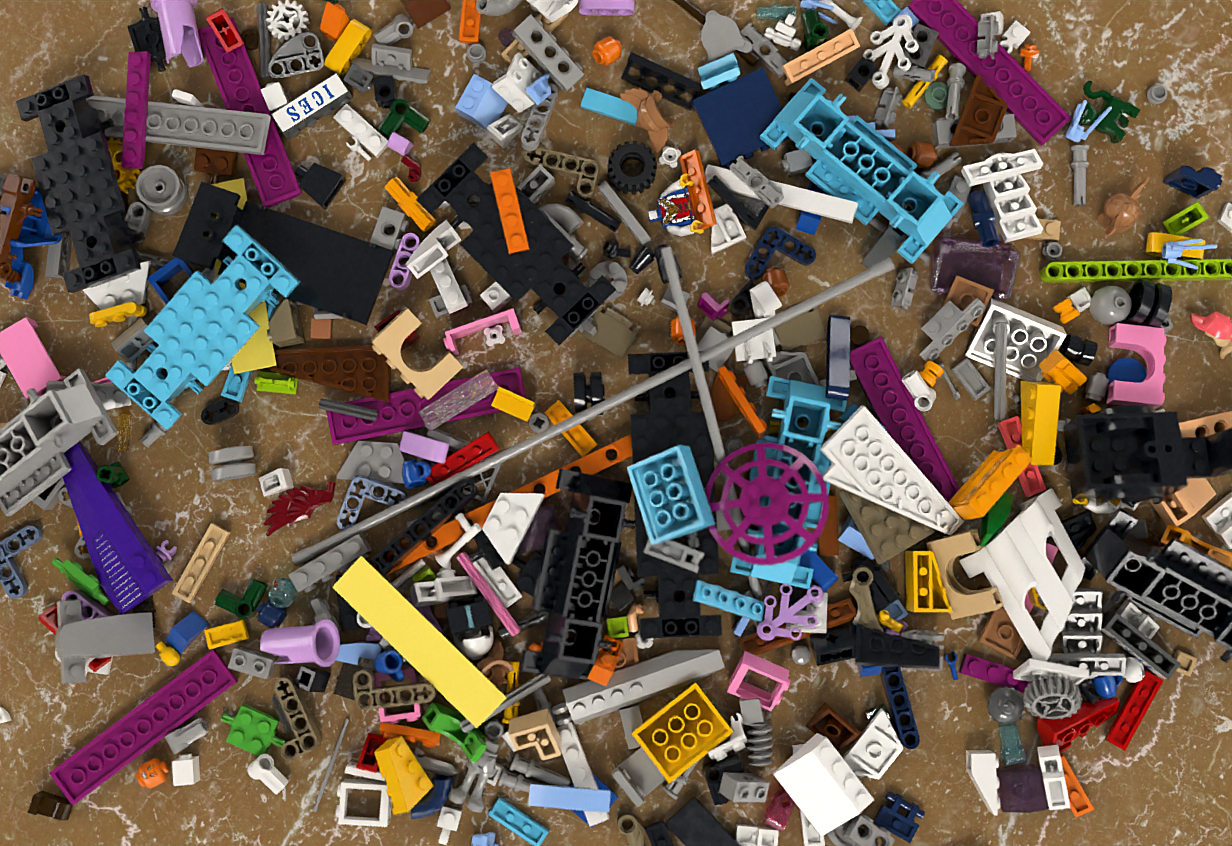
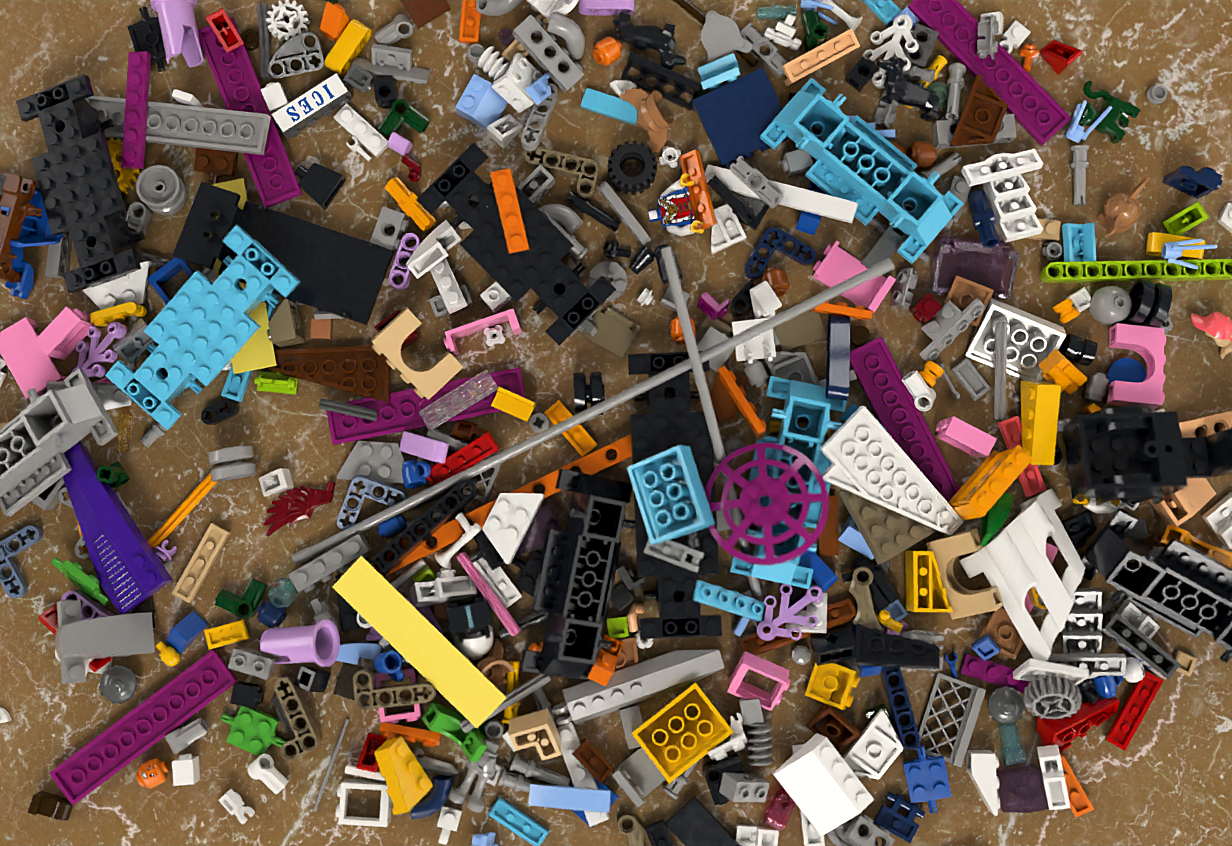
(64, 333): none -> bright pink window
(115, 330): none -> lavender plant
(118, 684): none -> dark grey piece
(182, 511): none -> light orange axle
(234, 805): none -> white plate
(247, 694): none -> black brick
(392, 526): none -> blue brick
(466, 431): none -> reddish brown plate
(492, 65): none -> white piece
(570, 33): none -> light grey cylinder
(593, 761): none -> reddish brown panel
(620, 86): none -> white tile
(650, 37): none -> black animal
(833, 685): none -> yellow plate
(840, 266): none -> bright pink panel
(842, 309): none -> orange plate
(906, 92): none -> black animal
(925, 309): none -> dark red brick
(927, 779): none -> blue plate
(965, 437): none -> bright pink window
(967, 723): none -> light grey fence
(986, 647): none -> blue tile
(1059, 55): none -> red slope
(1079, 242): none -> medium azure bracket

